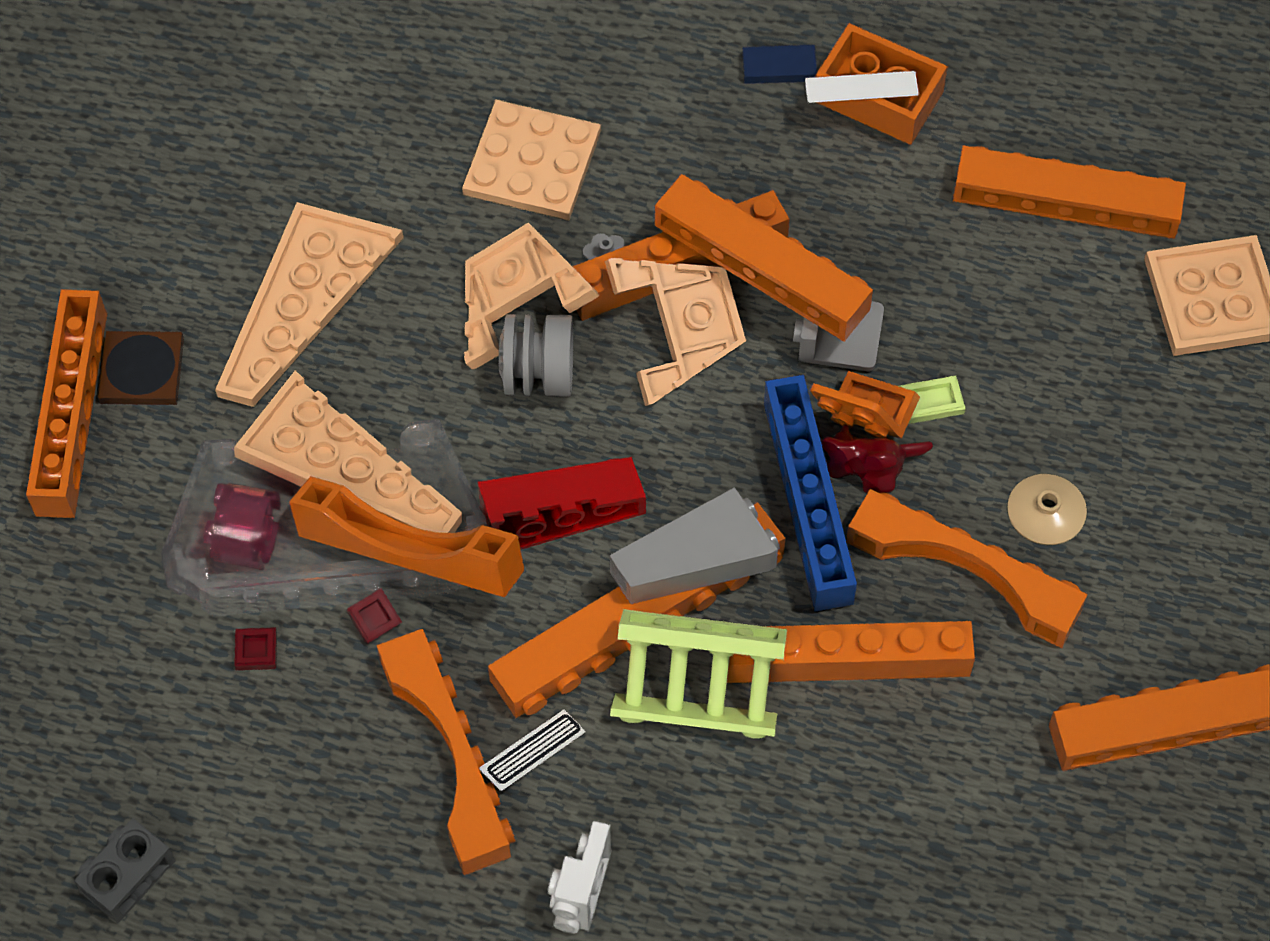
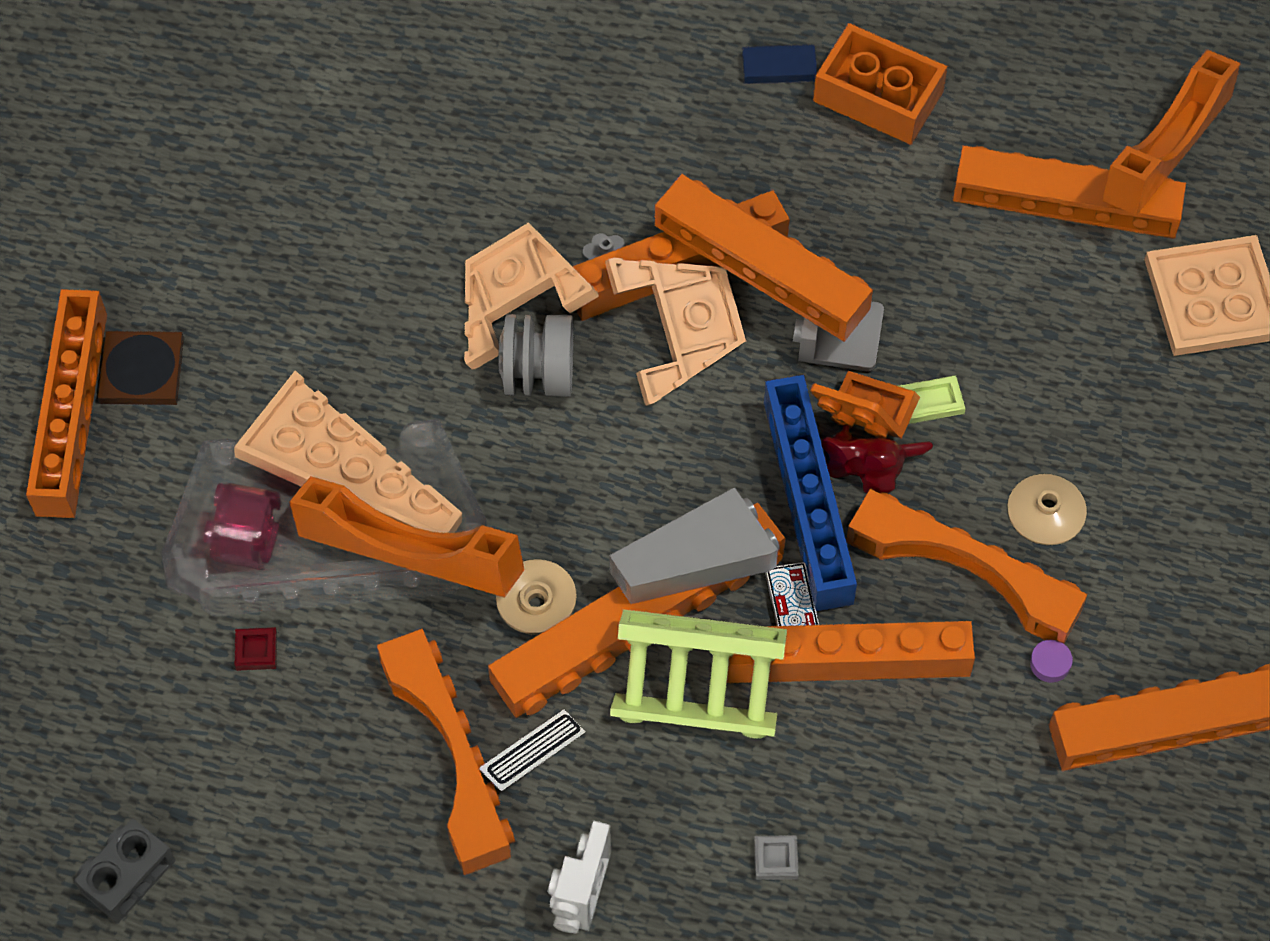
(307, 283): light nougat wing -> none
(373, 616): dark red tile -> none
(532, 159): light nougat plate -> none
(544, 581): none -> tan dish
(563, 500): red wedge -> none
(776, 857): none -> light grey tile
(791, 595): none -> tile
(861, 86): white sticker -> none
(1051, 661): none -> medium lavender tile
(1145, 166): none -> orange arch

